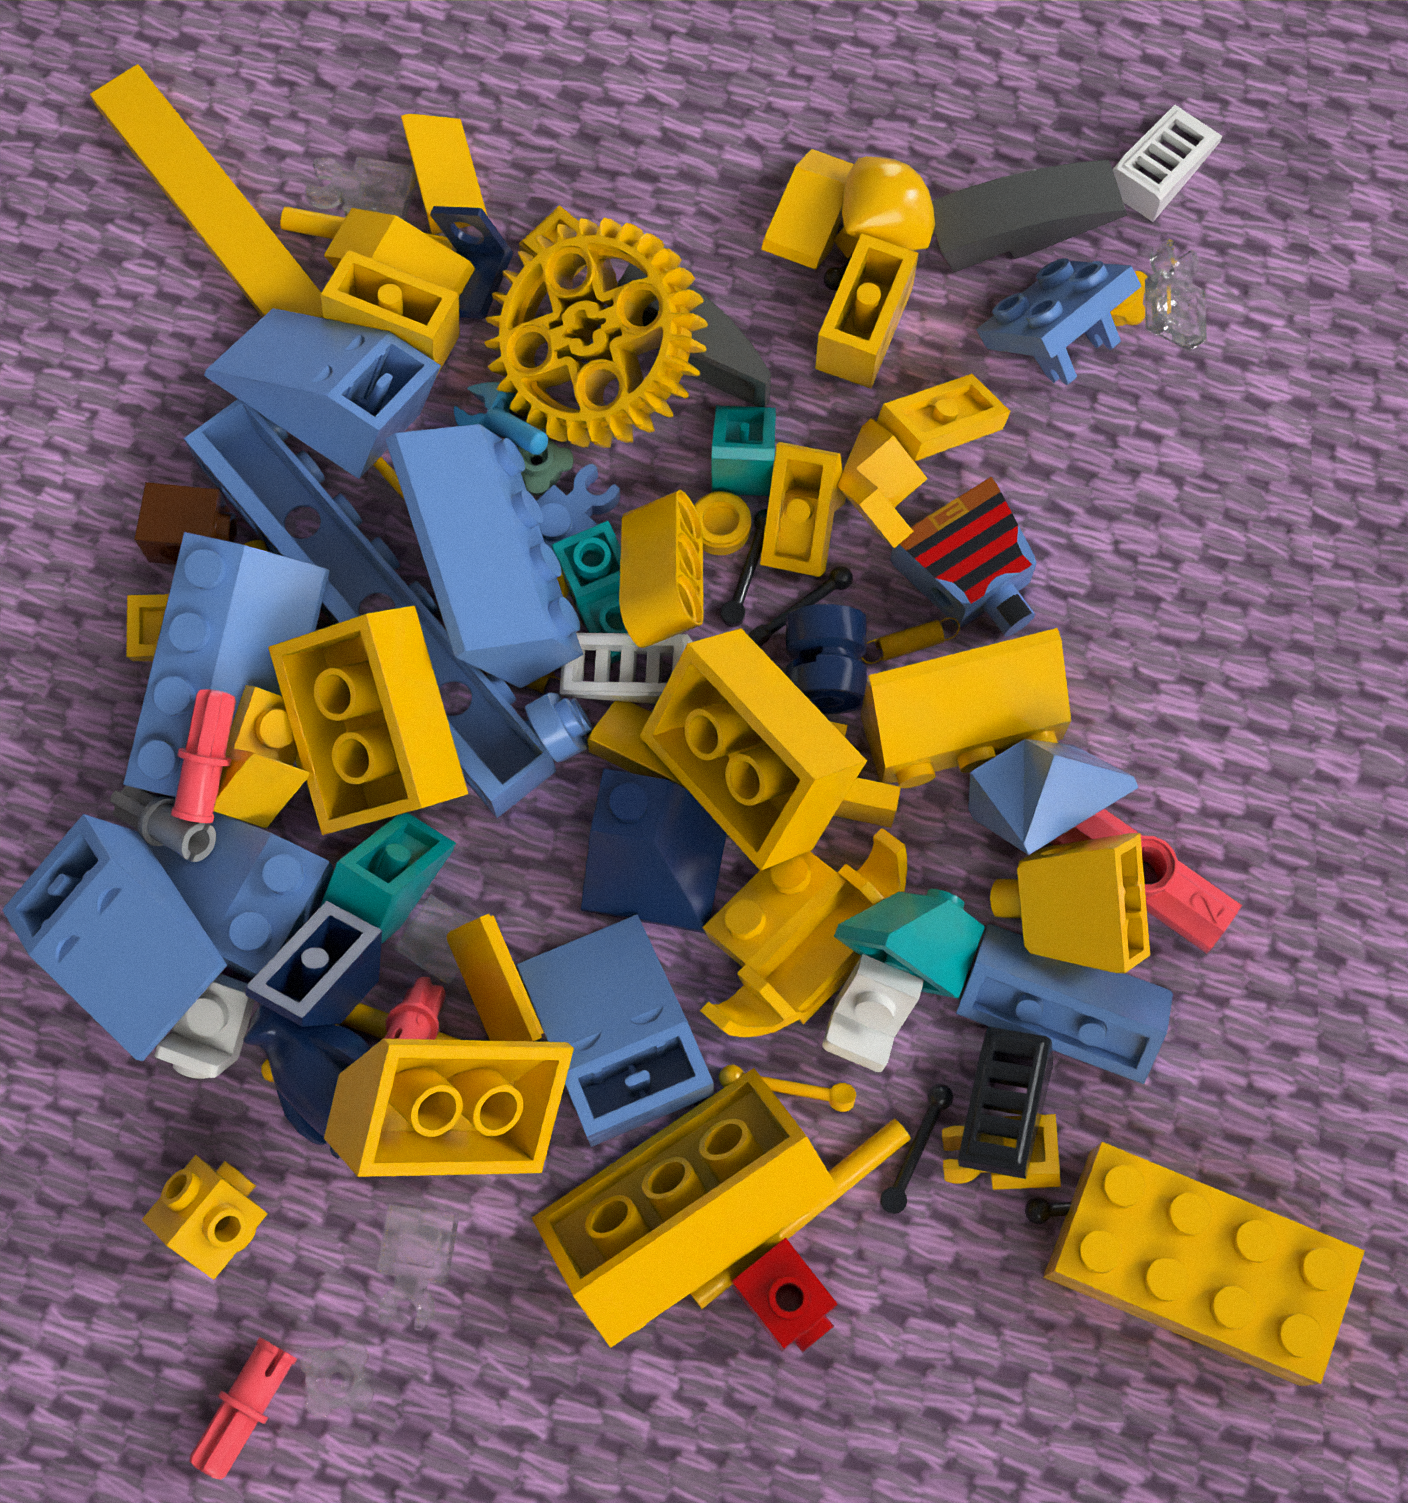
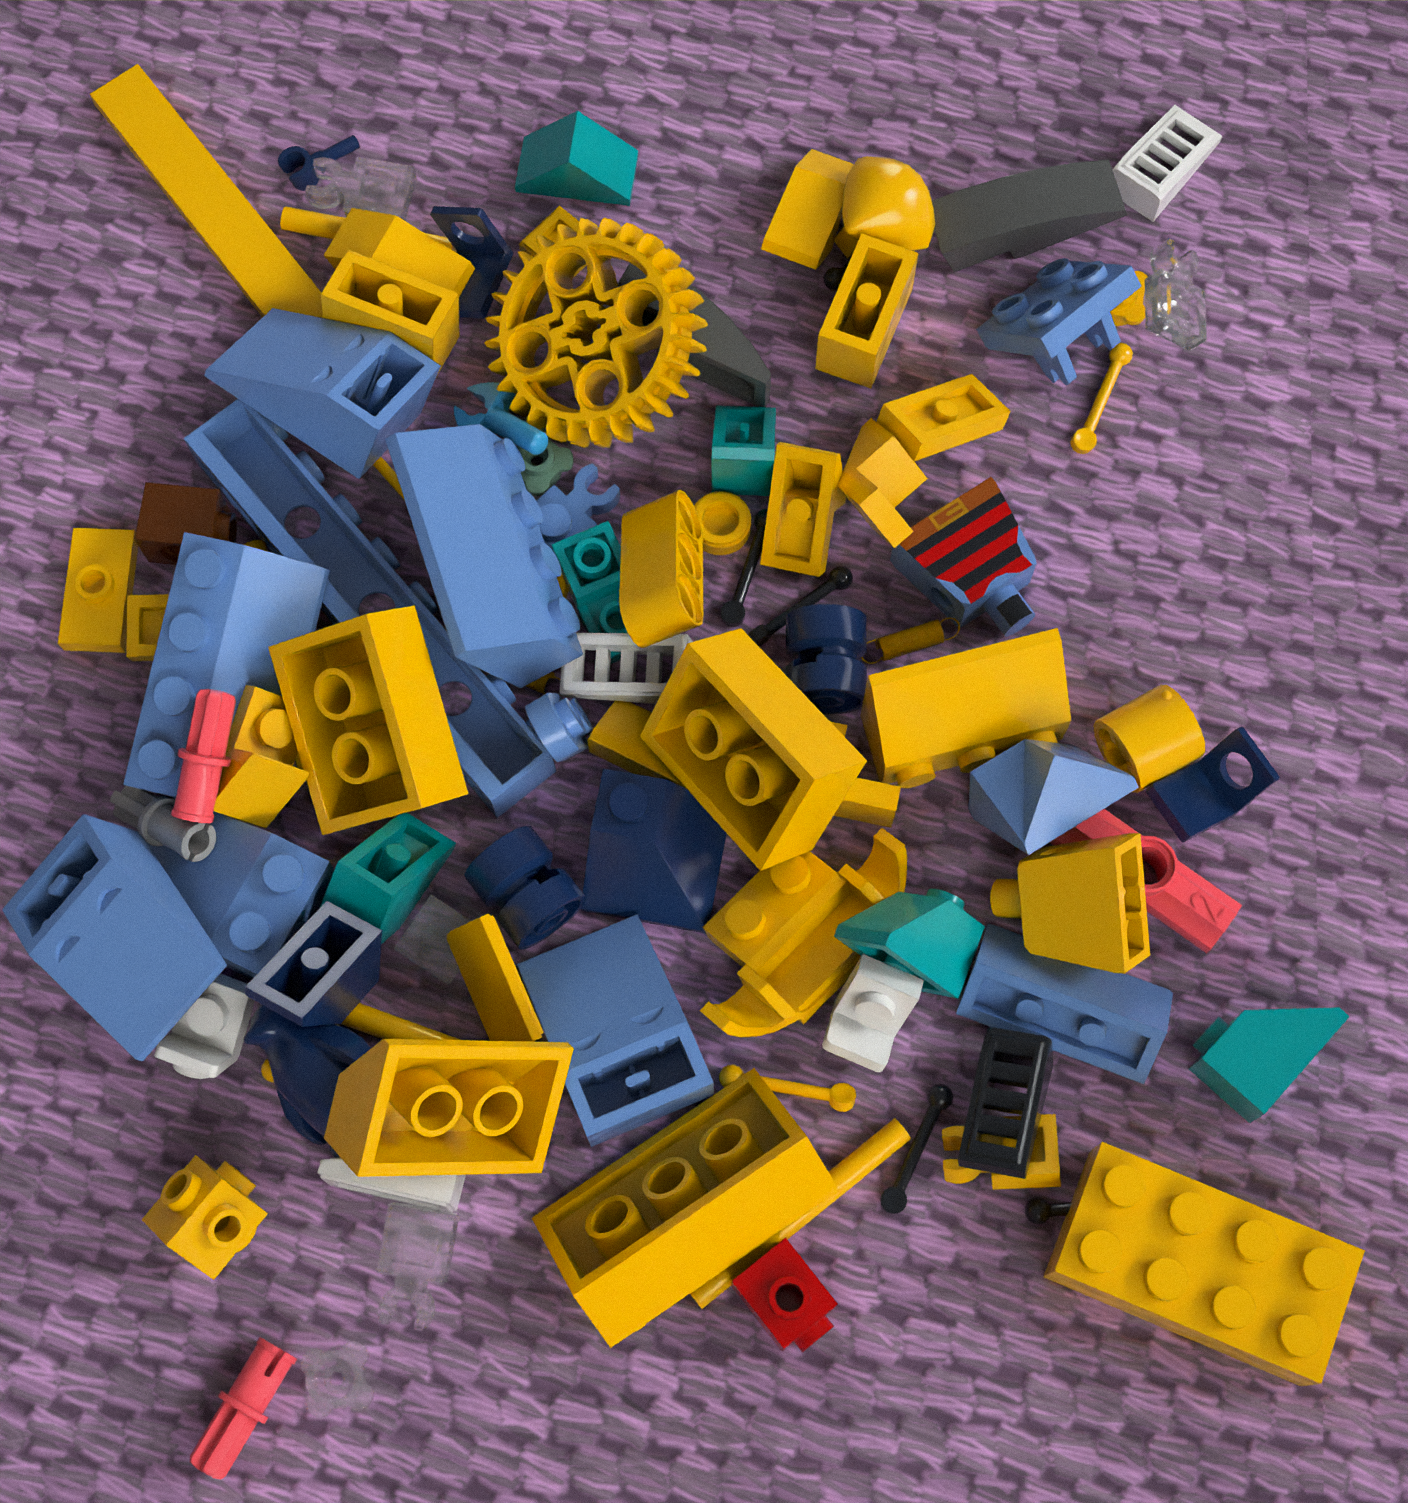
(97, 590): none -> yellow plate
(298, 156): none -> dark blue hand
(417, 1013): coral axle -> none
(427, 1191): none -> white slope
(442, 164): yellow slope -> none
(529, 892): none -> dark blue wheel
(577, 162): none -> teal slope
(1085, 438): none -> yellow hinge
(1150, 736): none -> yellow piece
(1204, 791): none -> dark blue bracket
(1262, 1054): none -> teal slope

